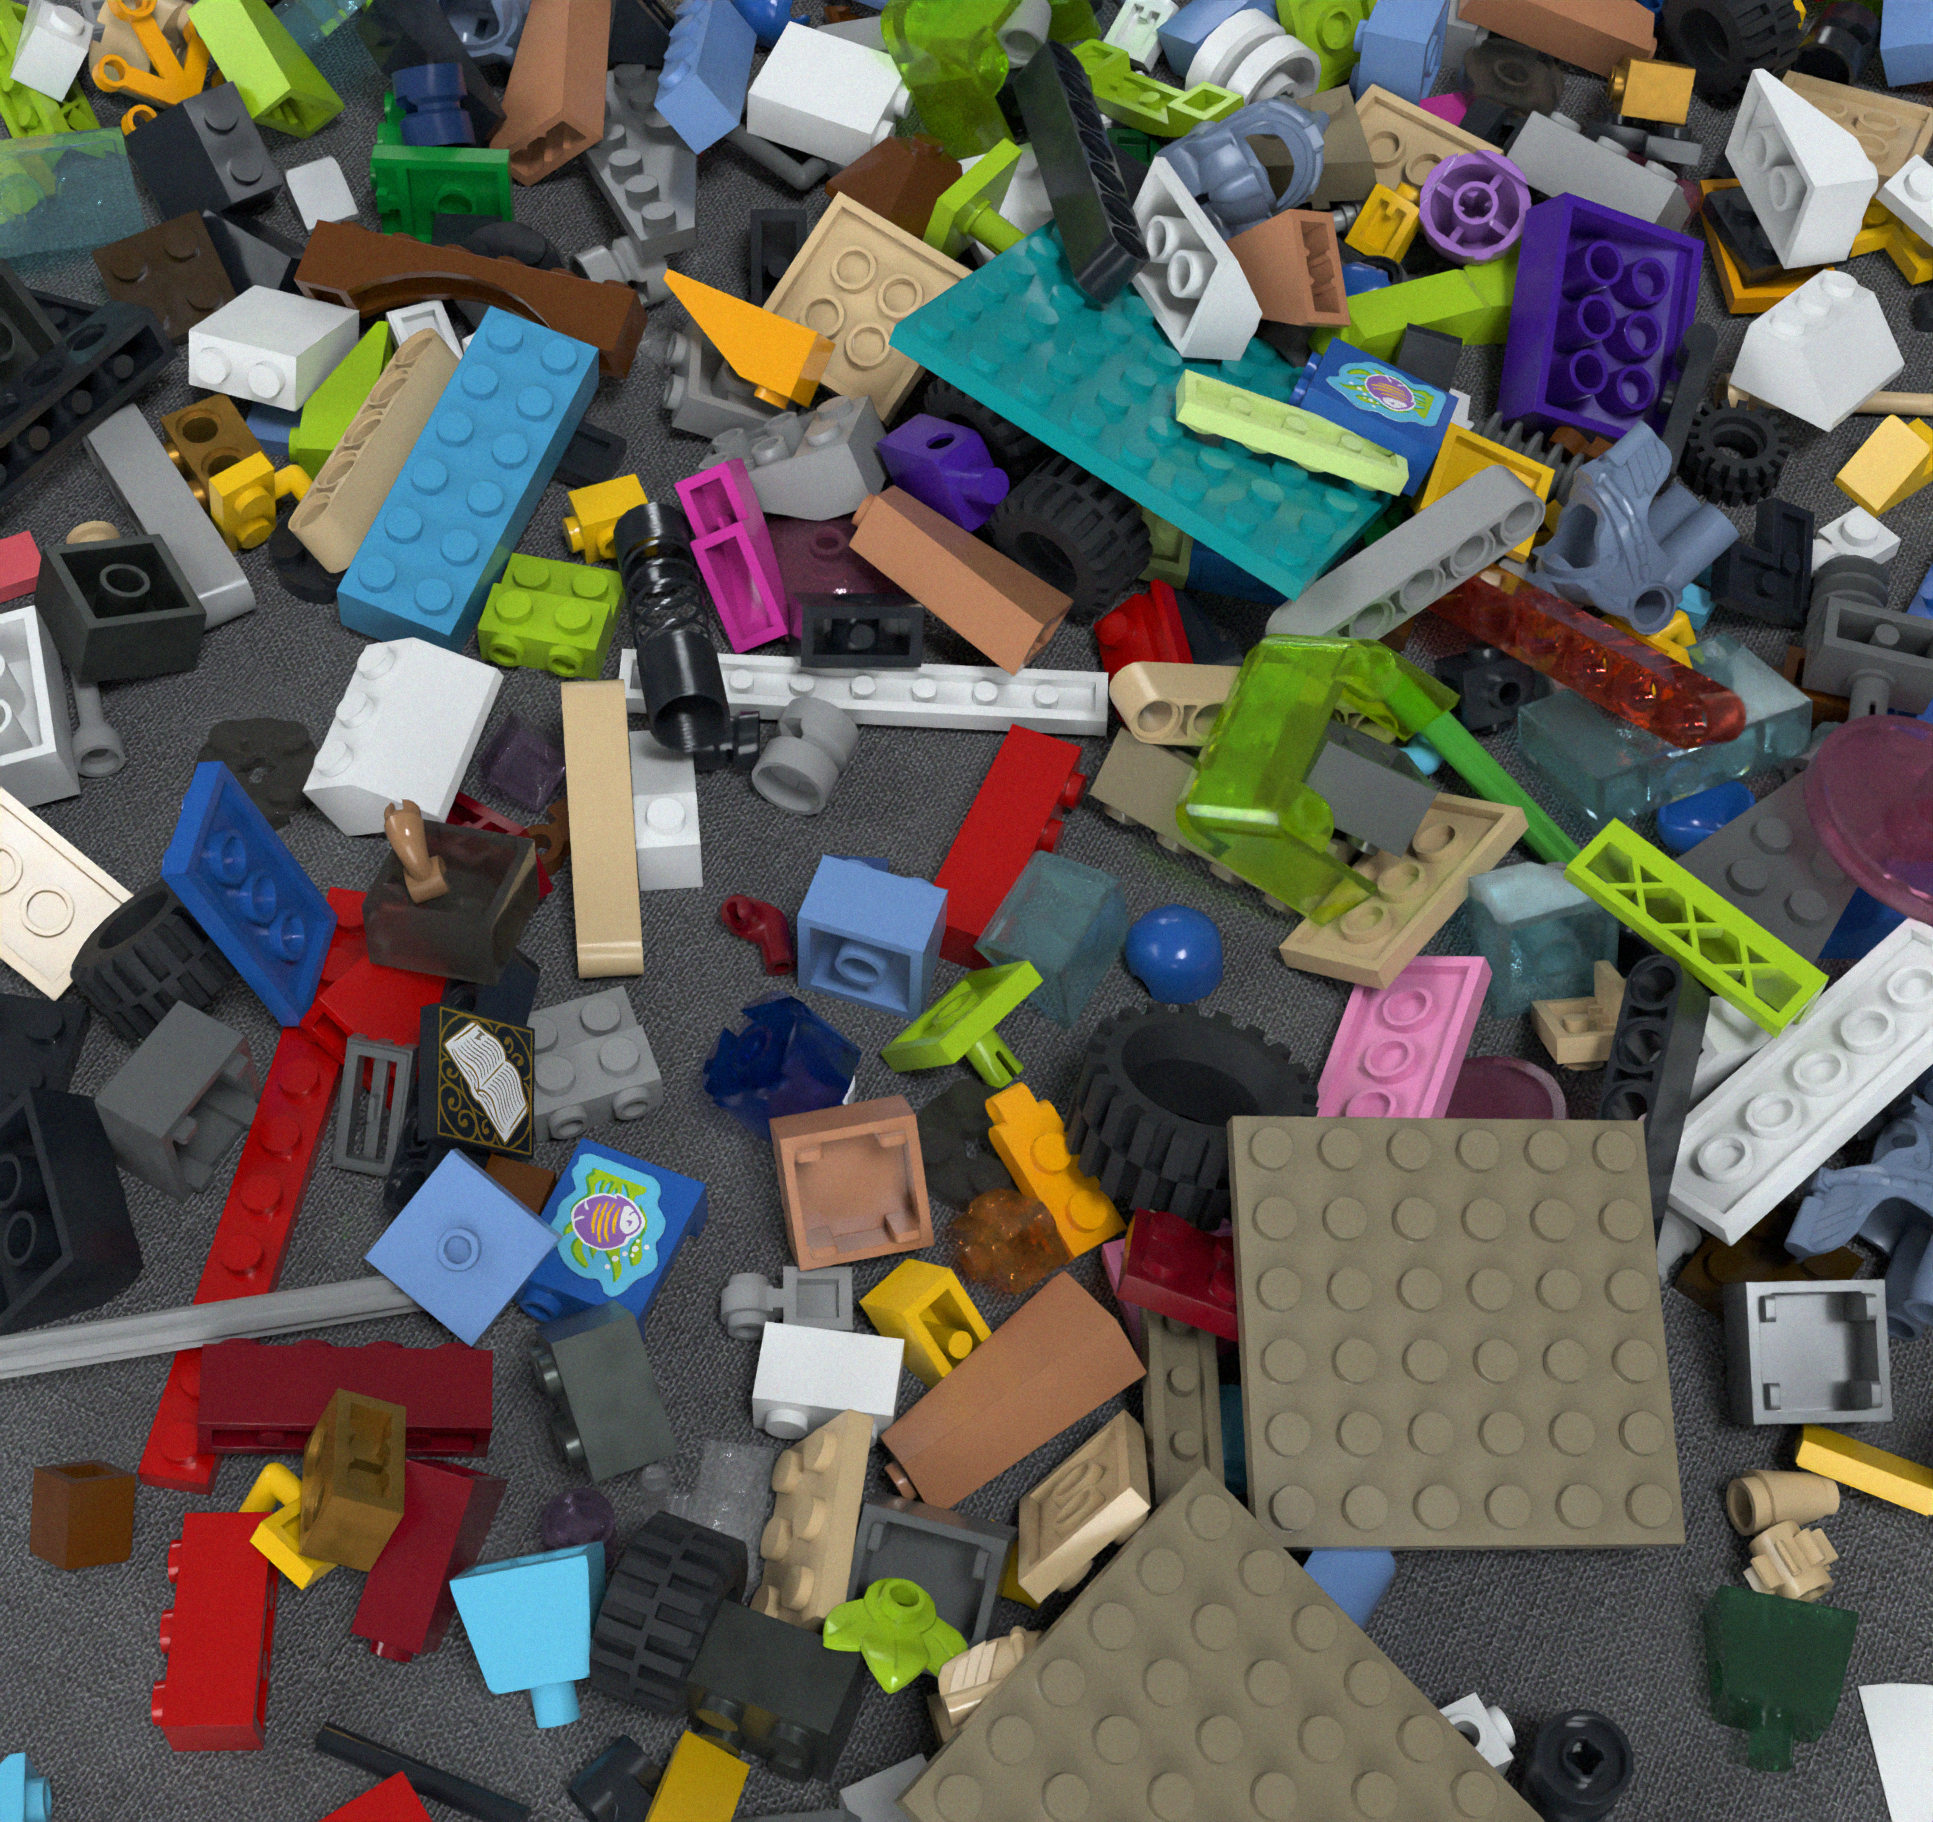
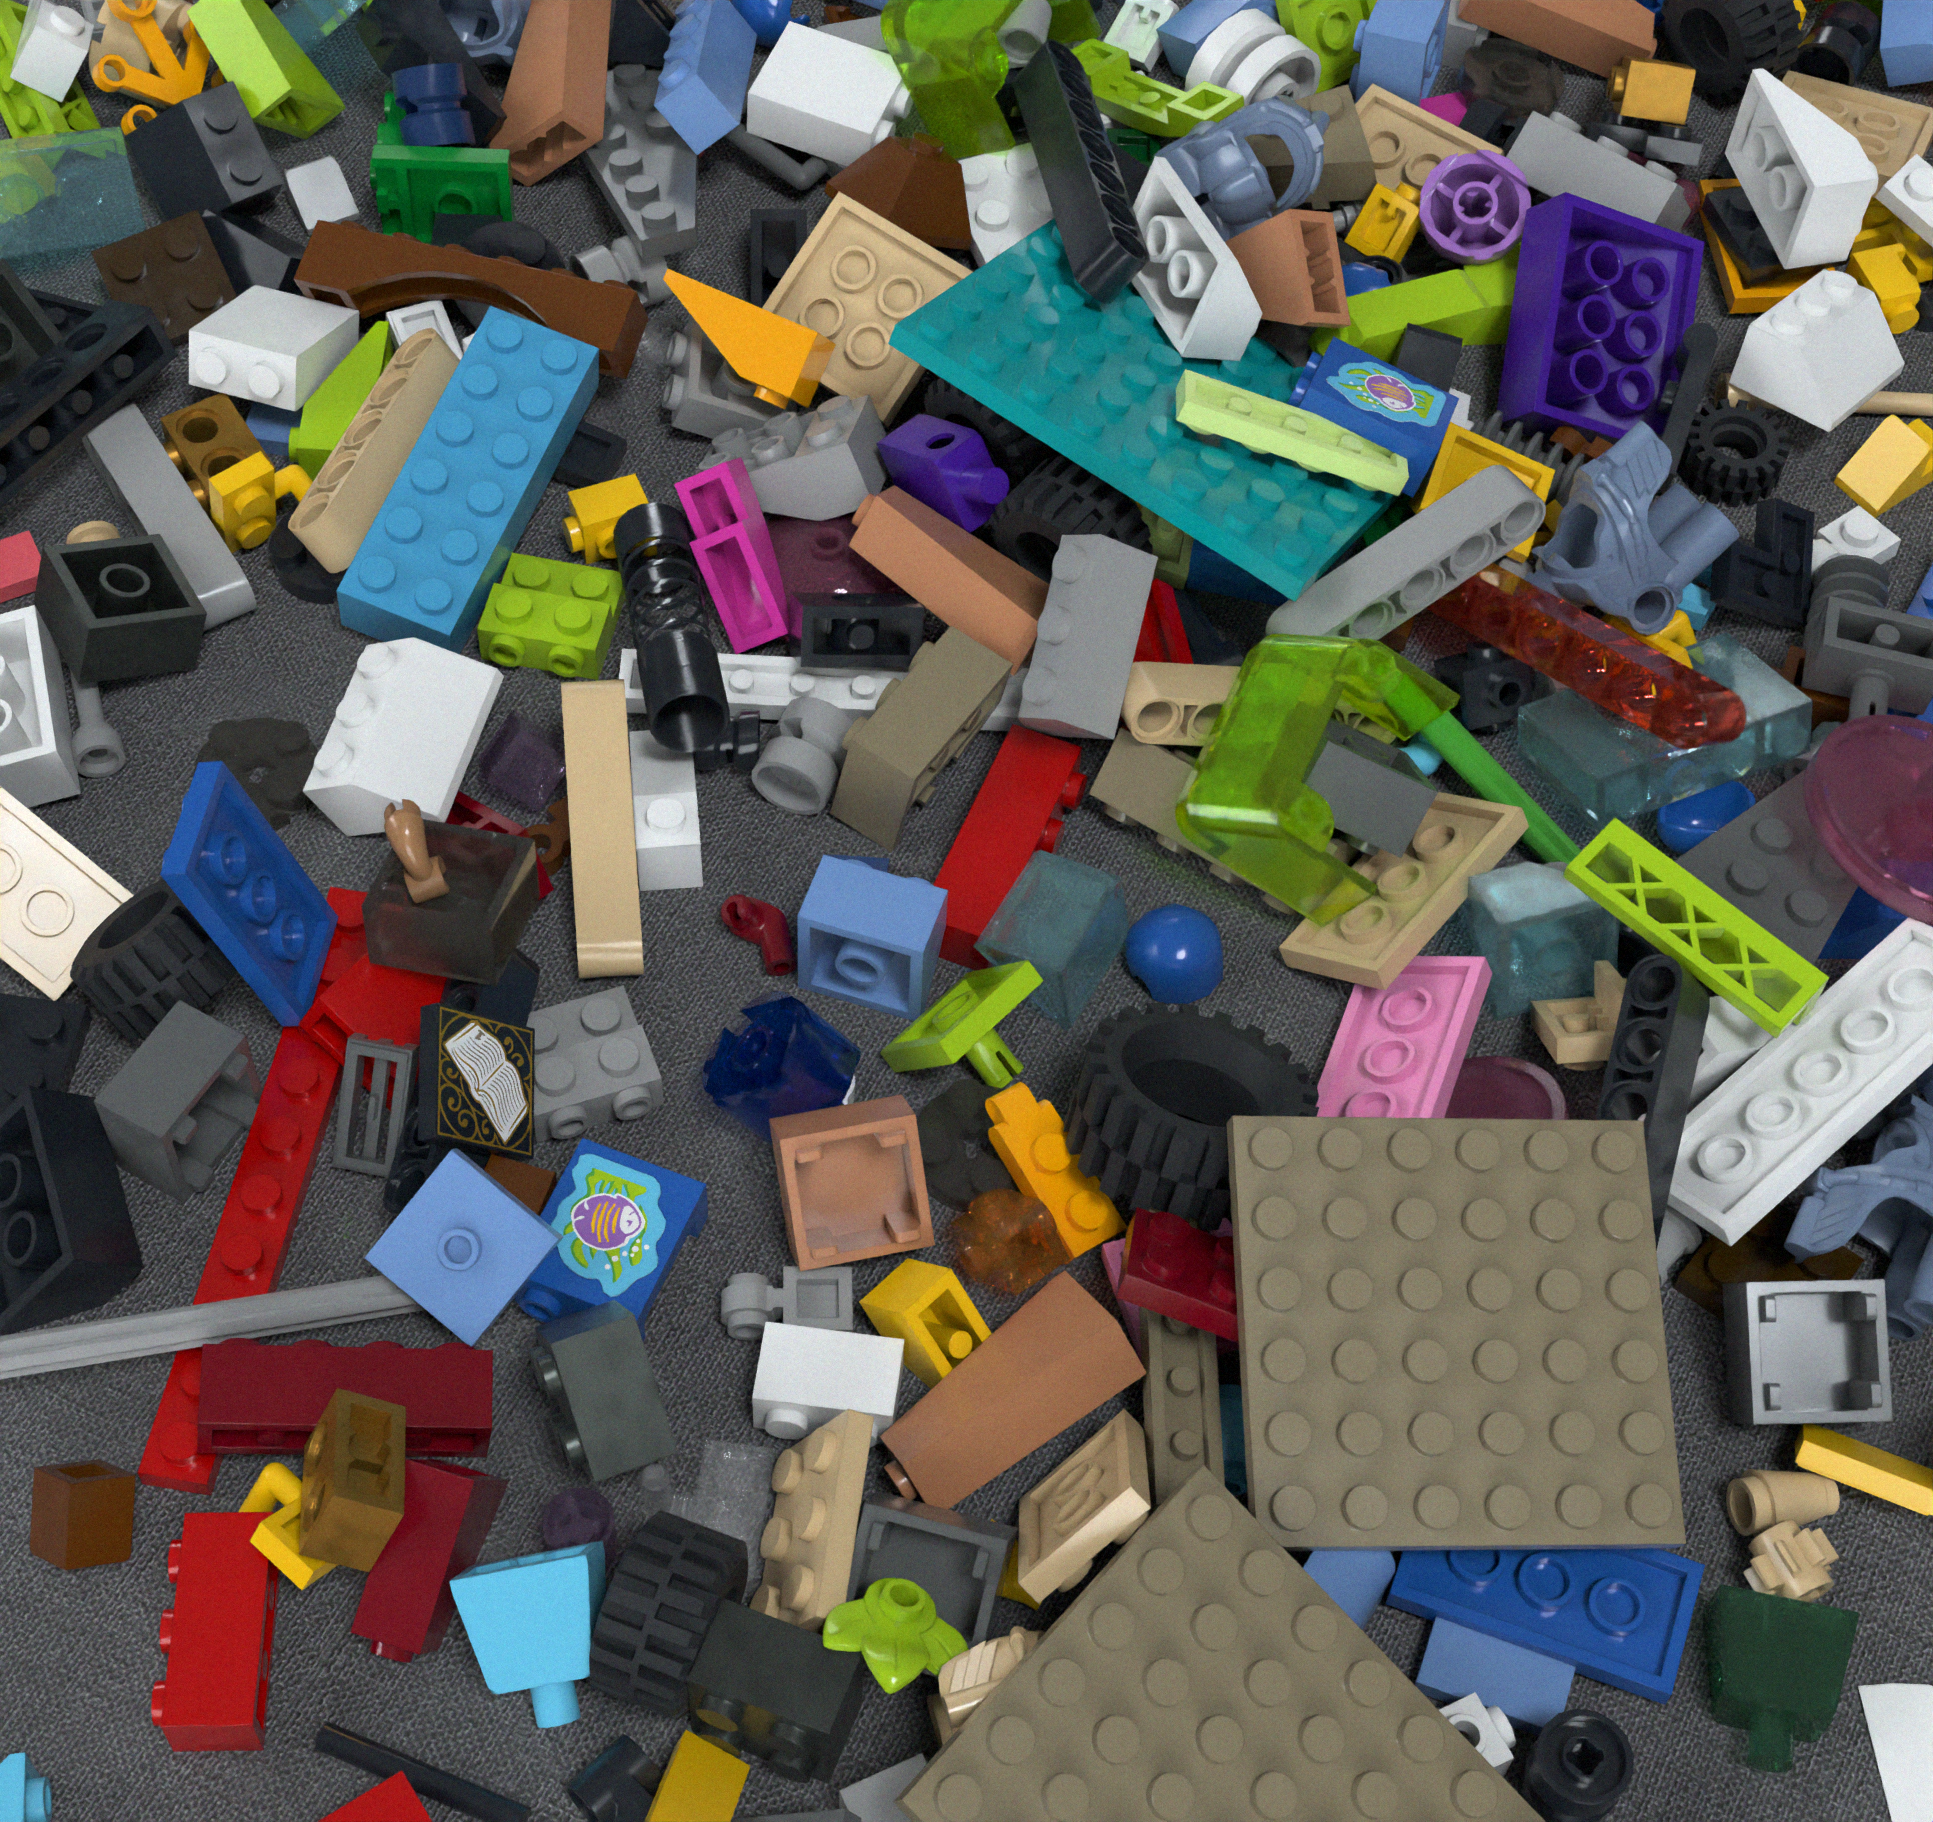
(916, 733): none -> dark tan wedge
(973, 205): lime tile -> none
(1087, 637): none -> light grey slope
(1515, 1679): none -> medium blue tile
(1601, 1610): none -> blue plate
(1890, 280): none -> yellow brick

